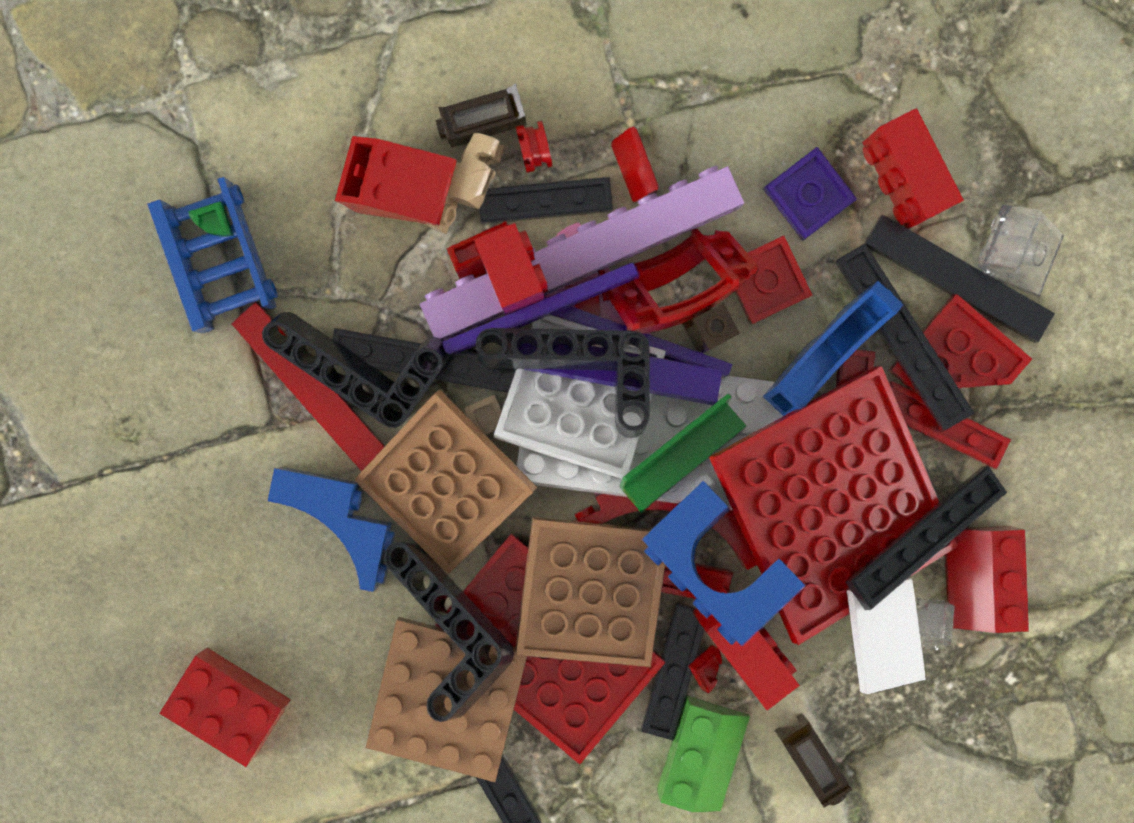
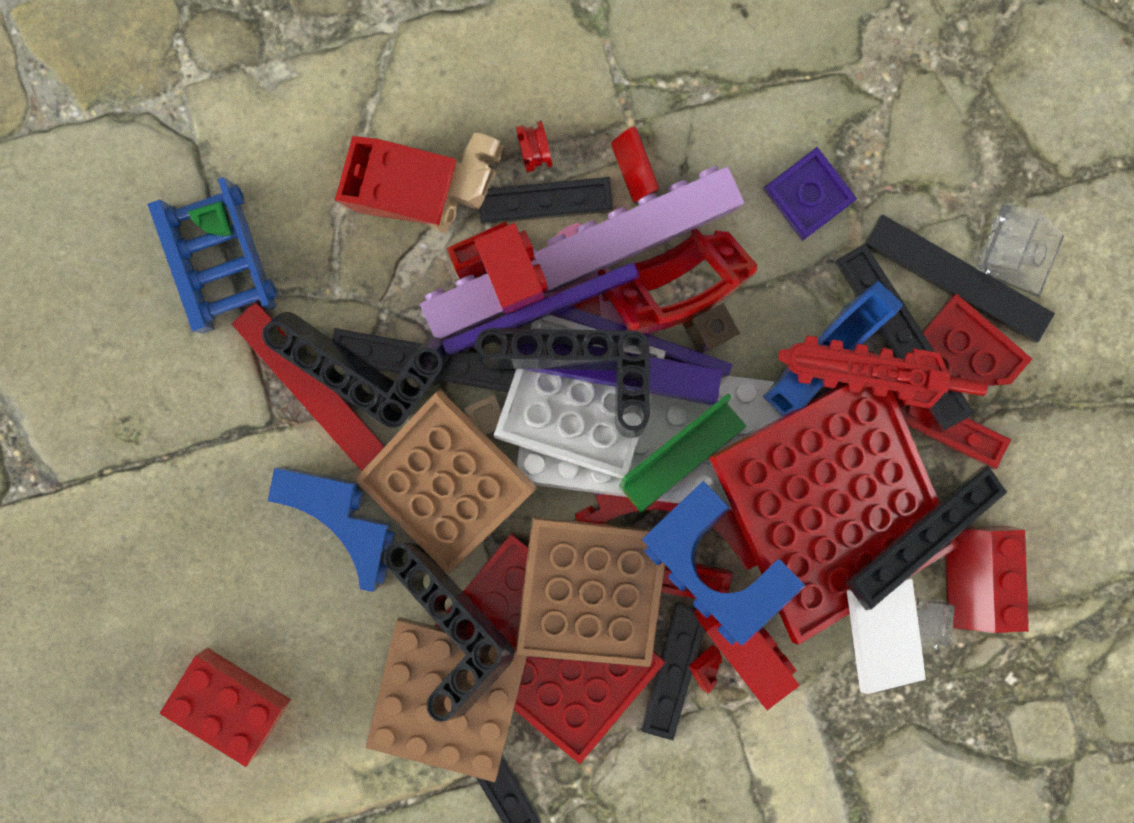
(483, 115): dark brown window -> none
(702, 756): bright green slope -> none
(775, 284): red plate -> none
(815, 763): dark brown window -> none
(911, 169): red brick -> none
(917, 378): none -> red bar

